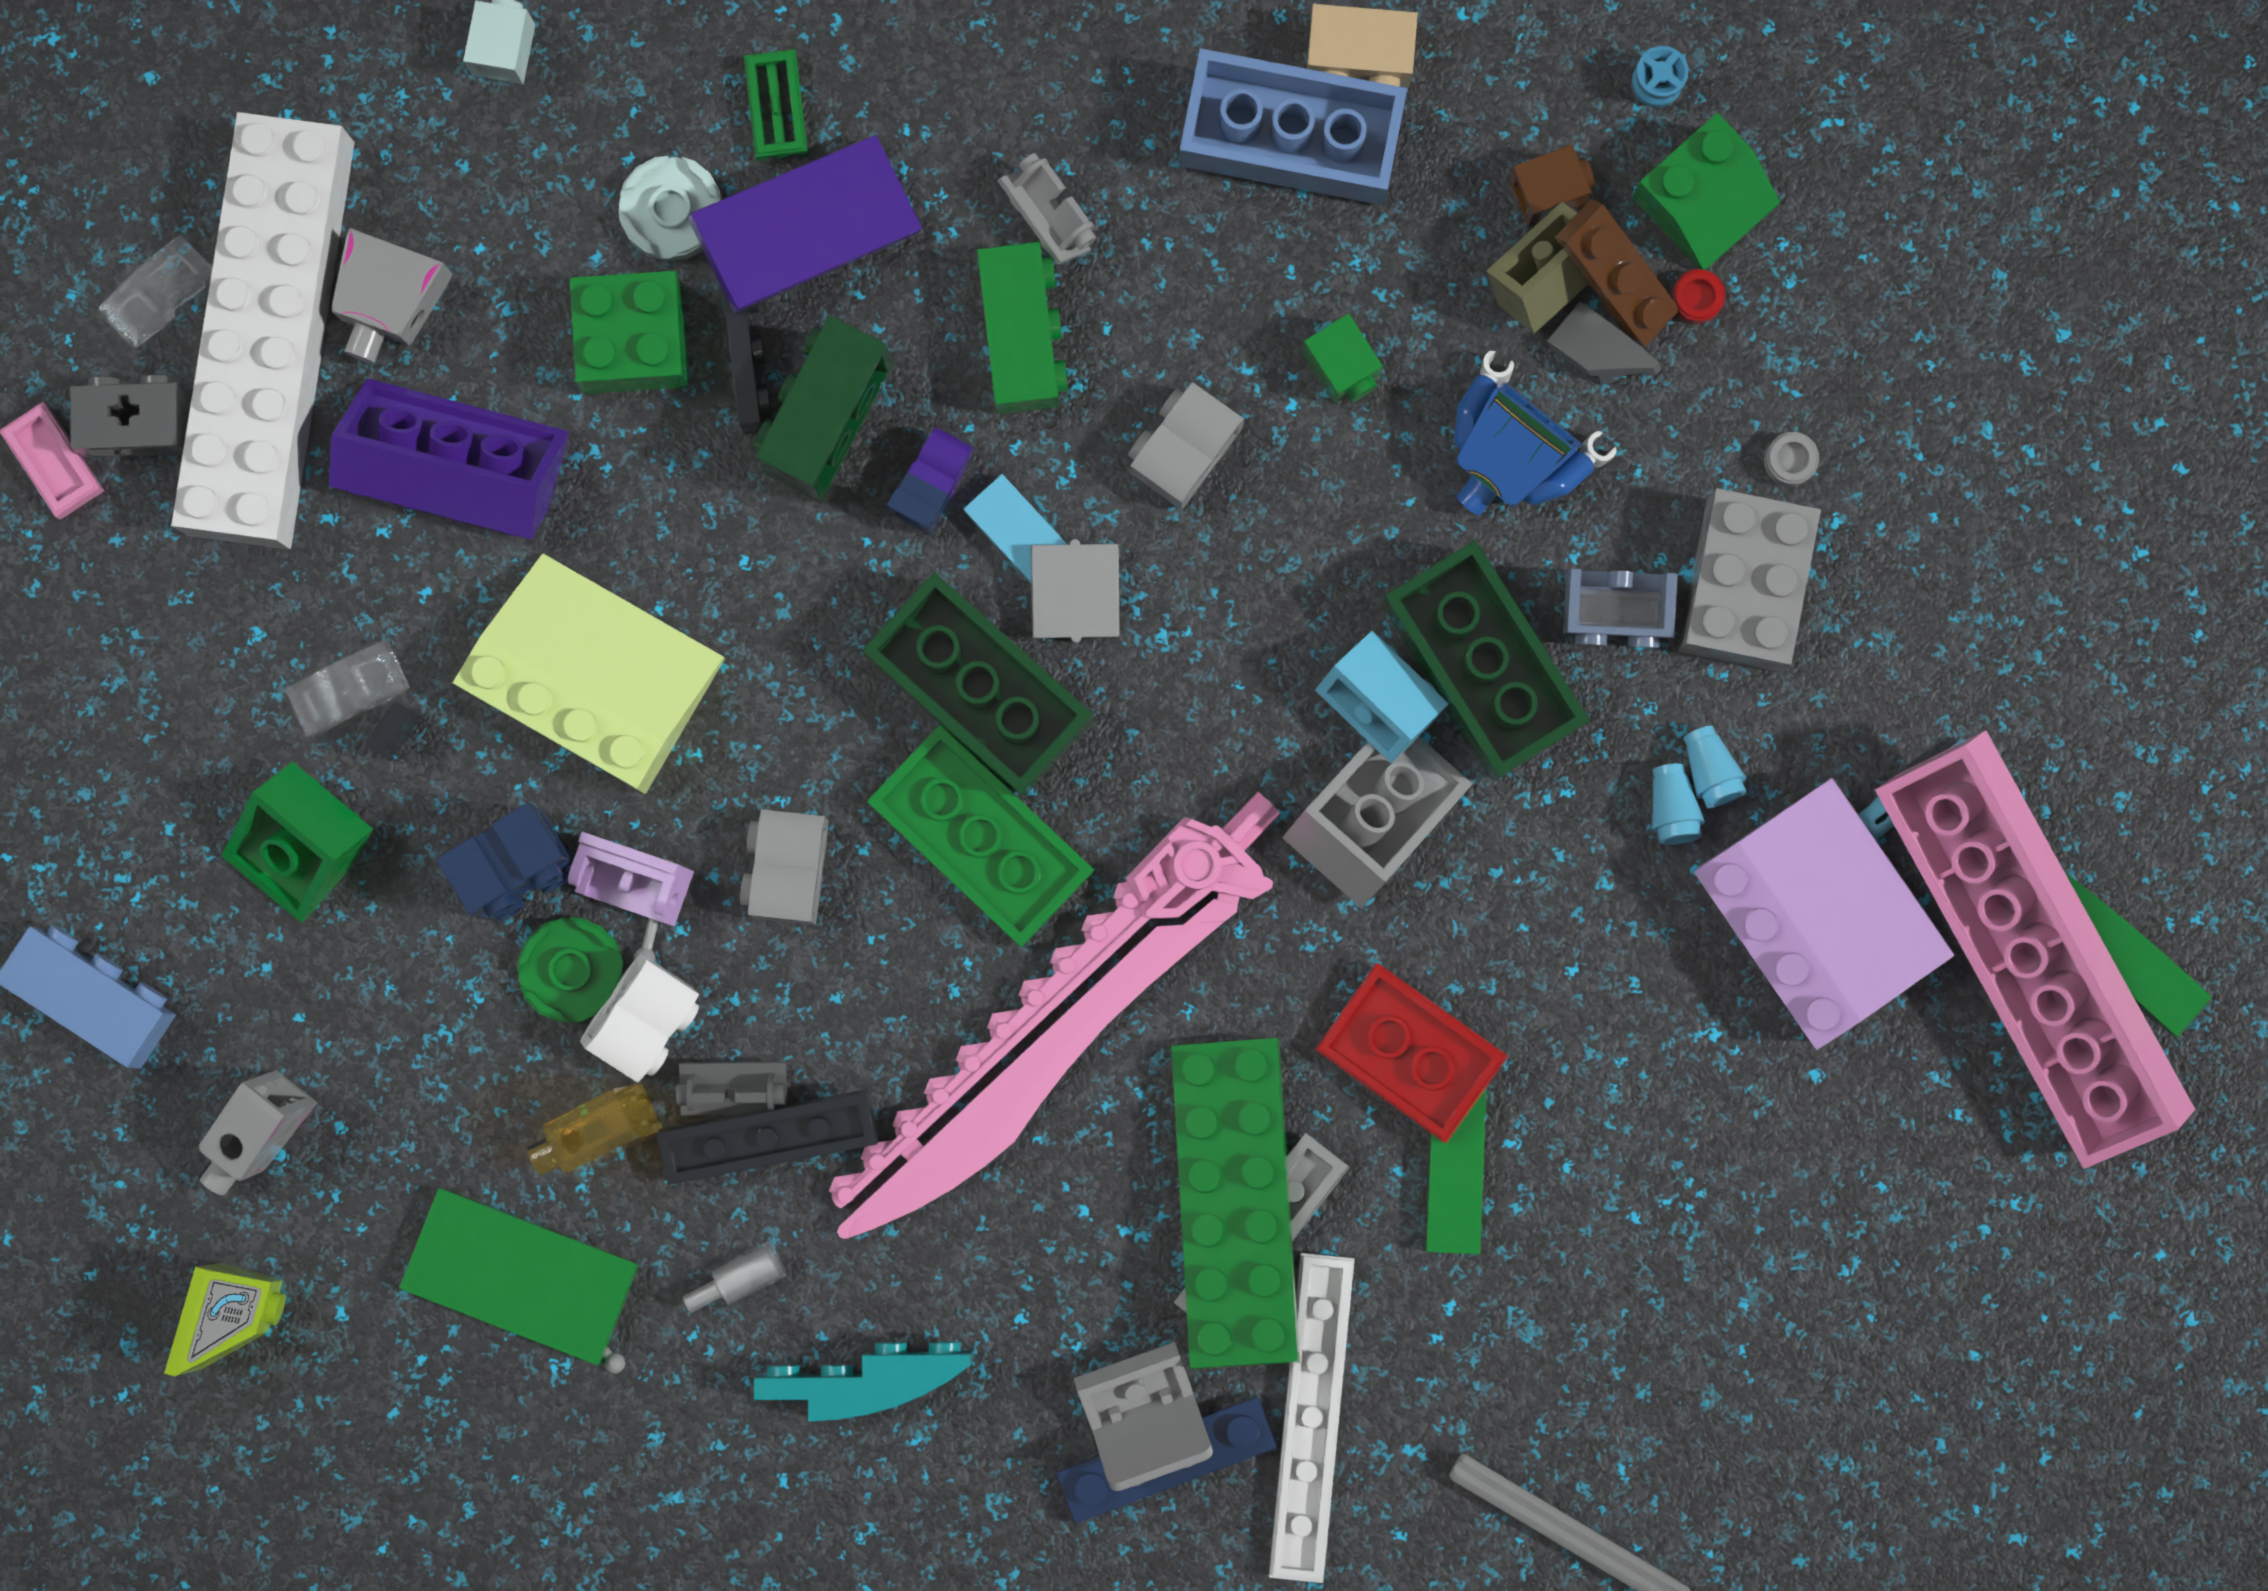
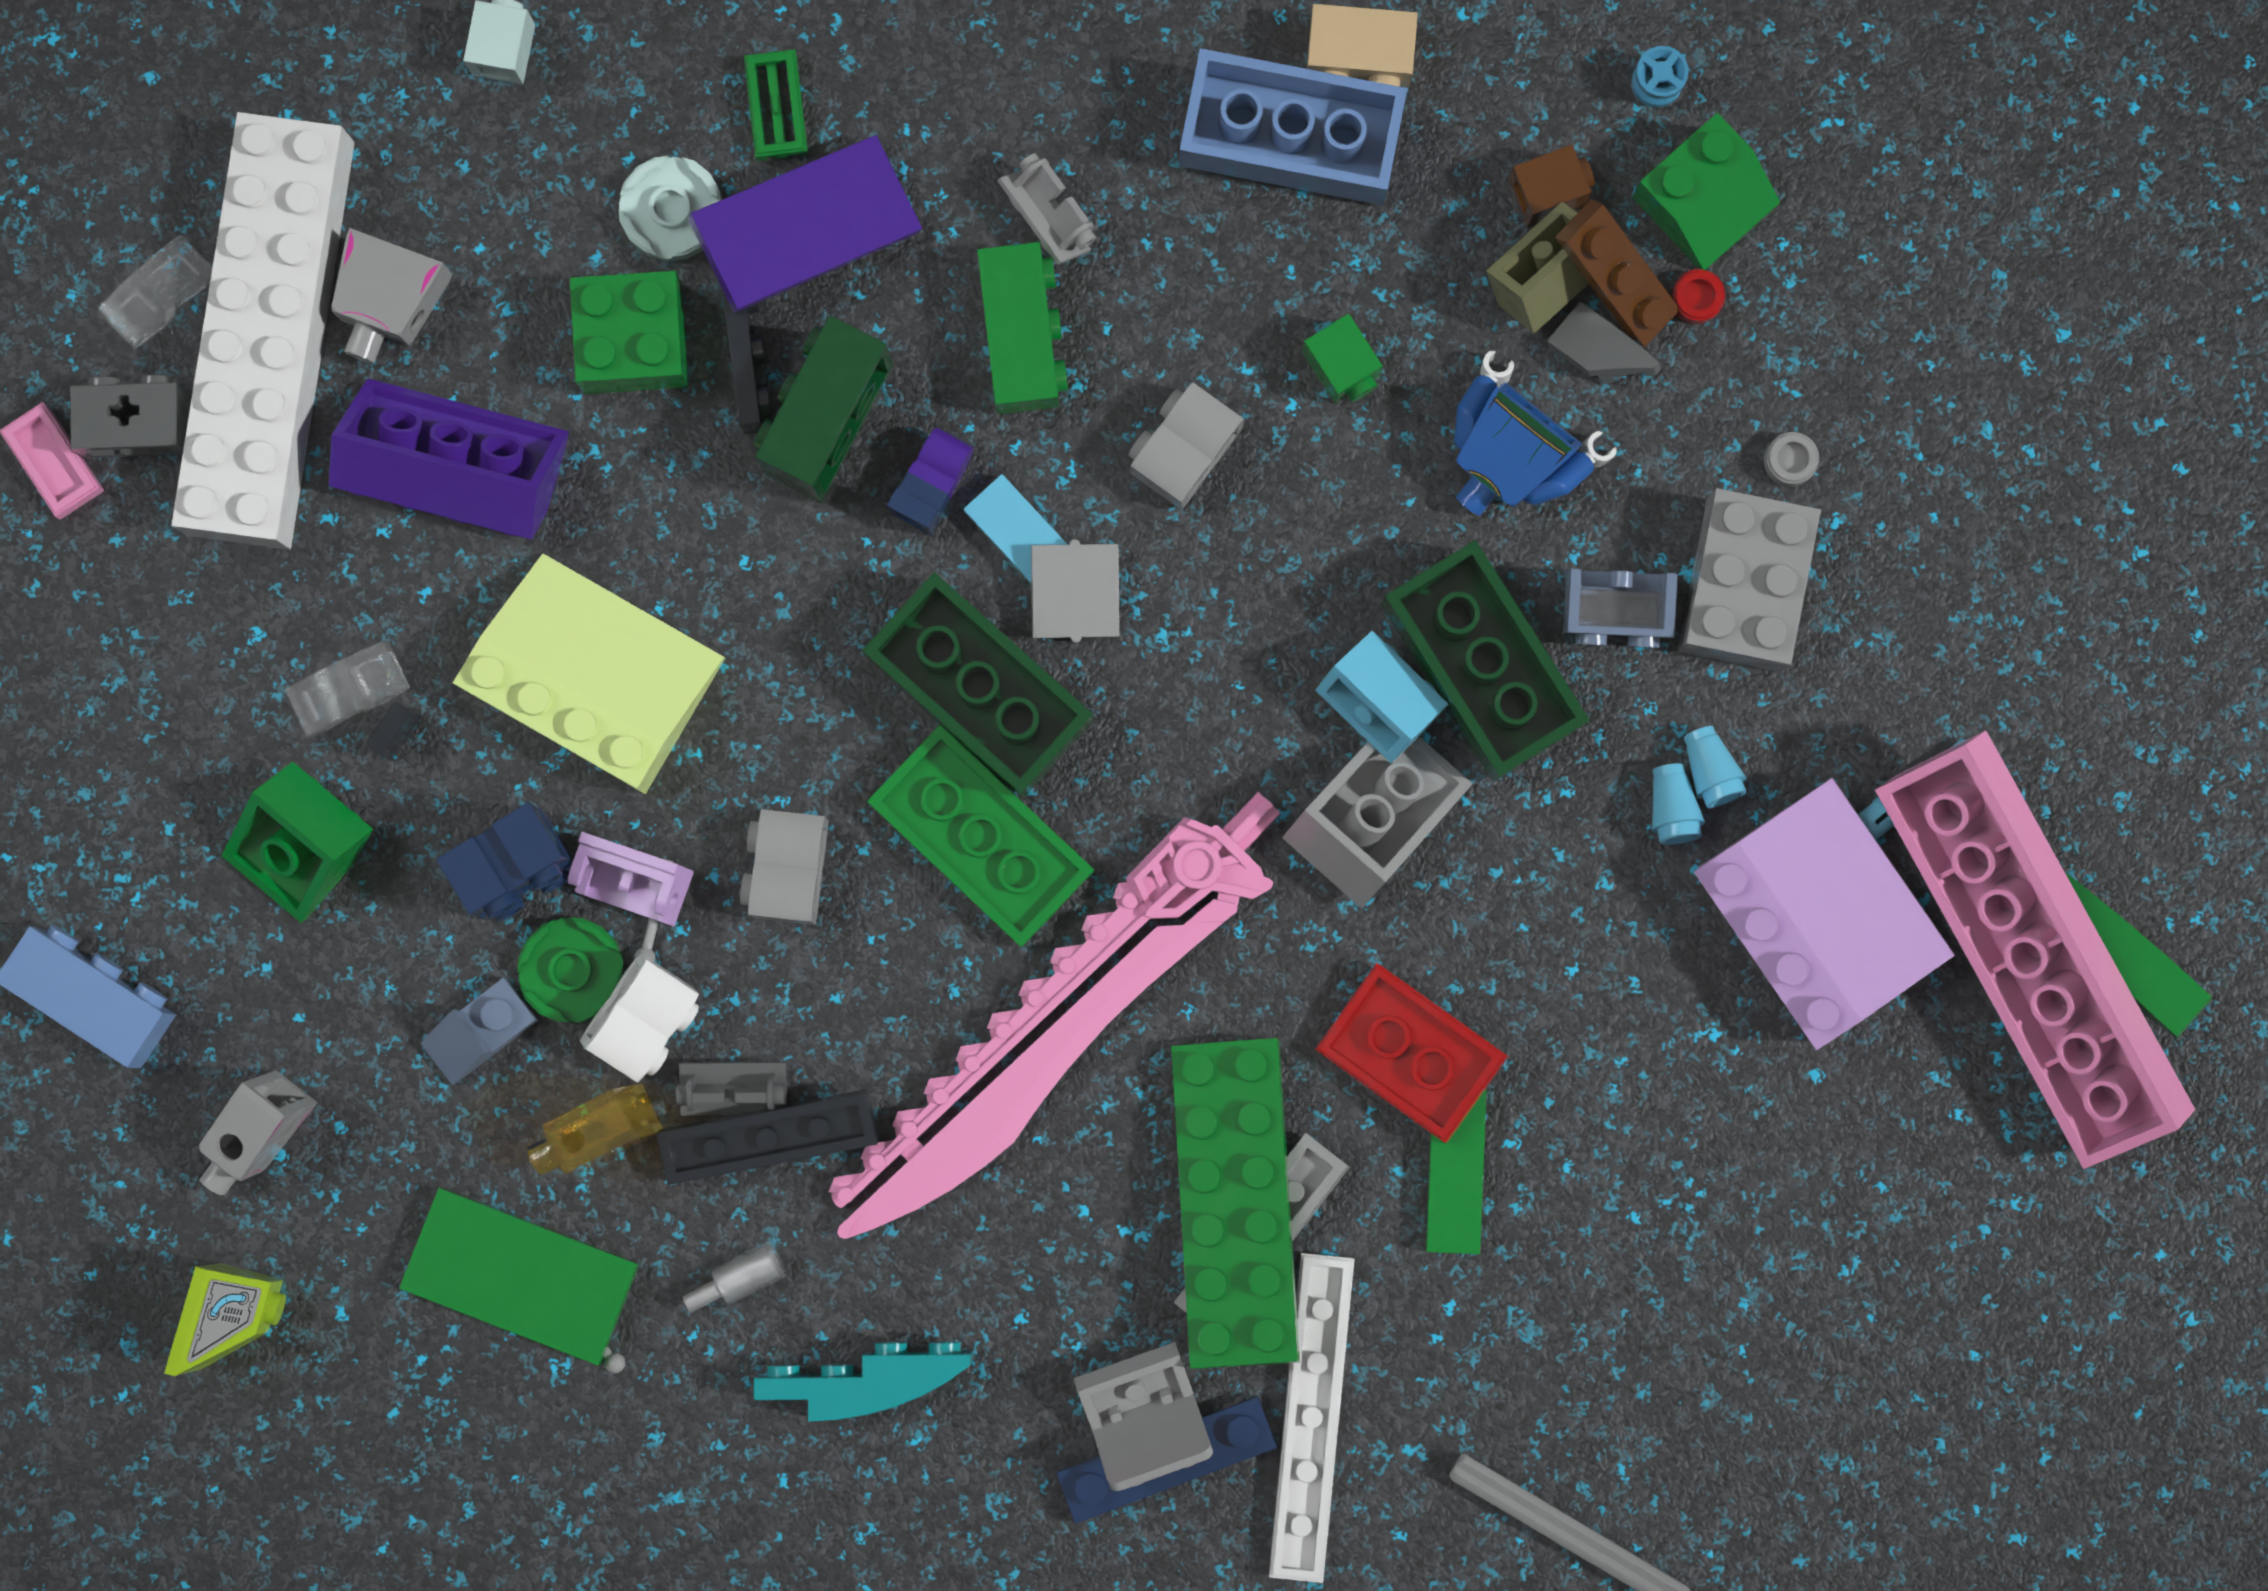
(478, 1030): none -> sand blue slope

